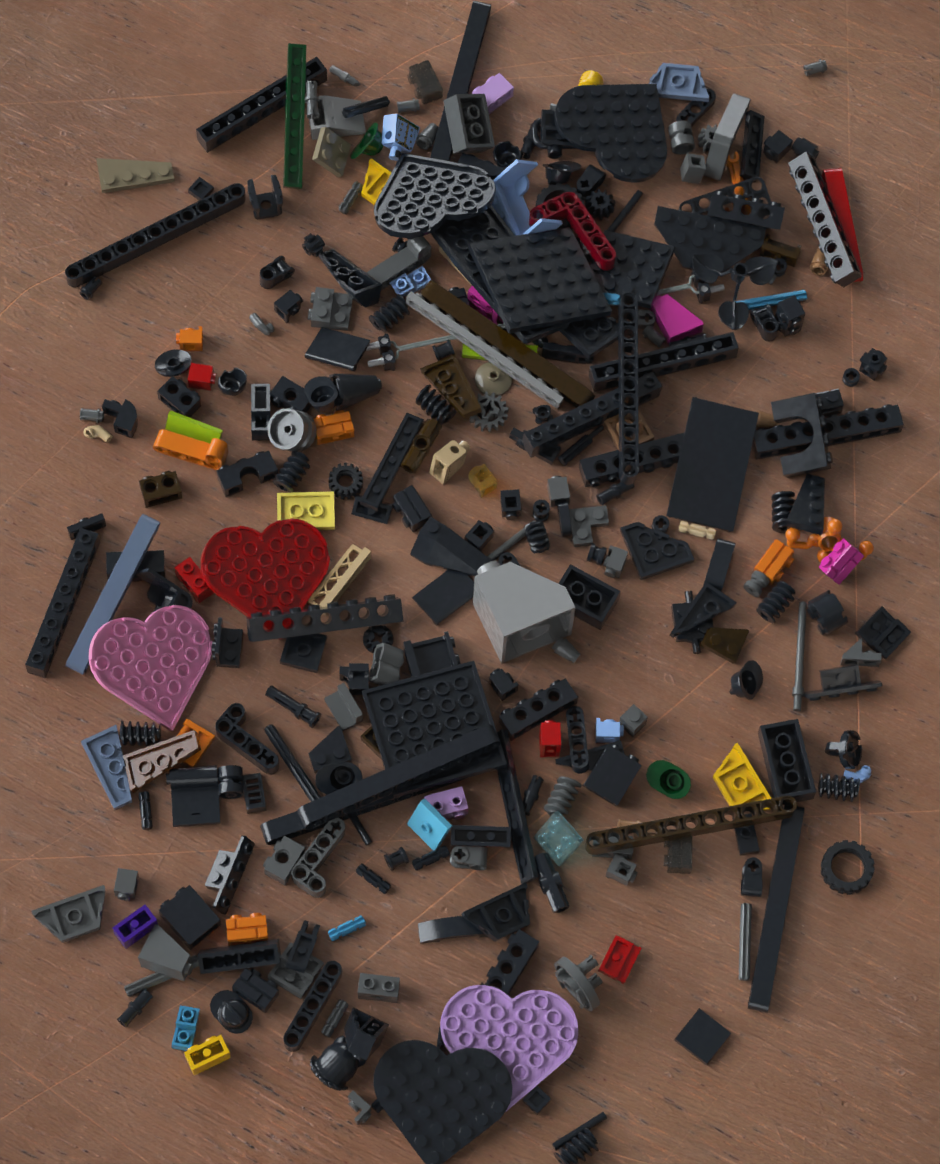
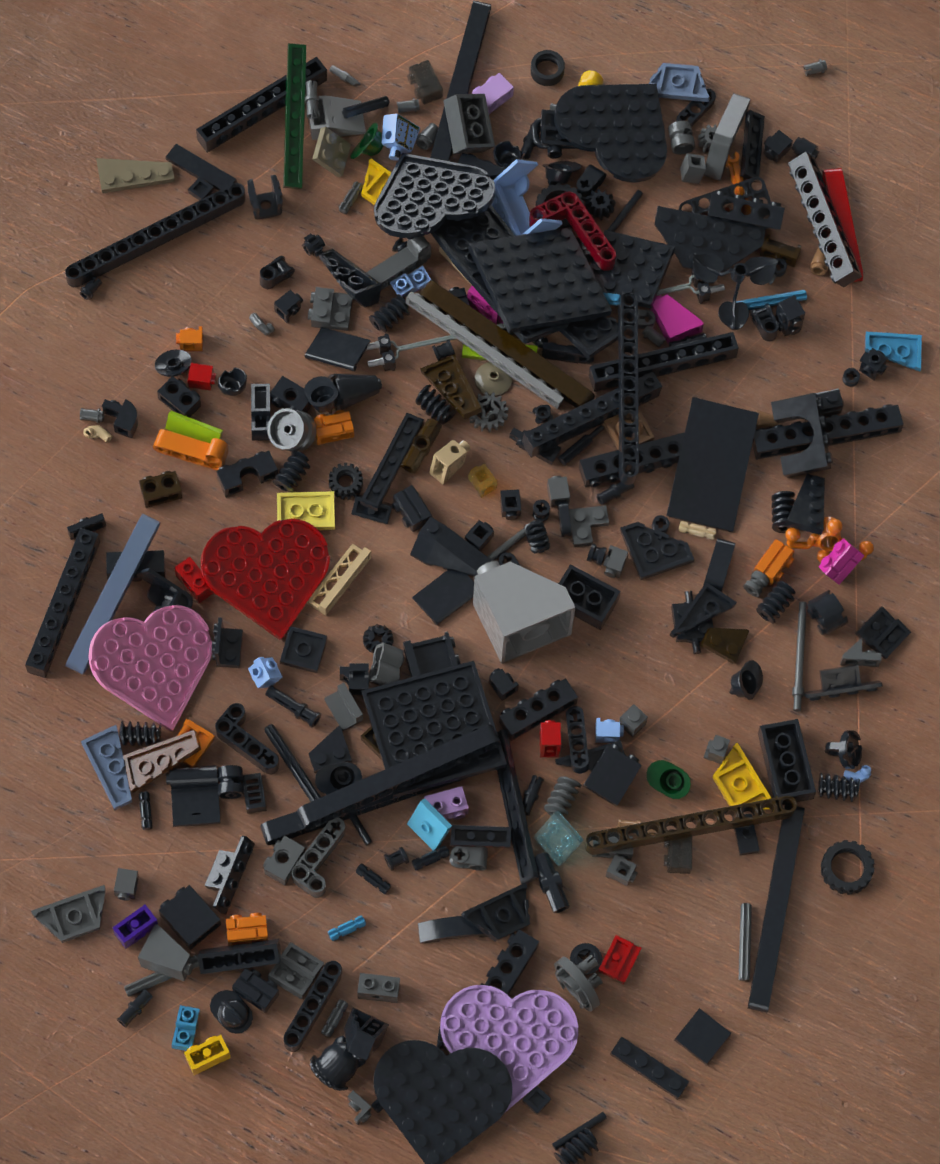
(199, 168): none -> black tile
(265, 672): none -> light blue brick
(302, 948): black hinge -> none
(392, 614): black brick -> none
(547, 80): none -> black tyre
(565, 649): dark grey cone -> none
(583, 950): none -> black gear
(649, 1068): none -> black plate
(717, 749): none -> dark grey brick
(752, 881): black piece -> none
(898, 348): none -> dark azure wing

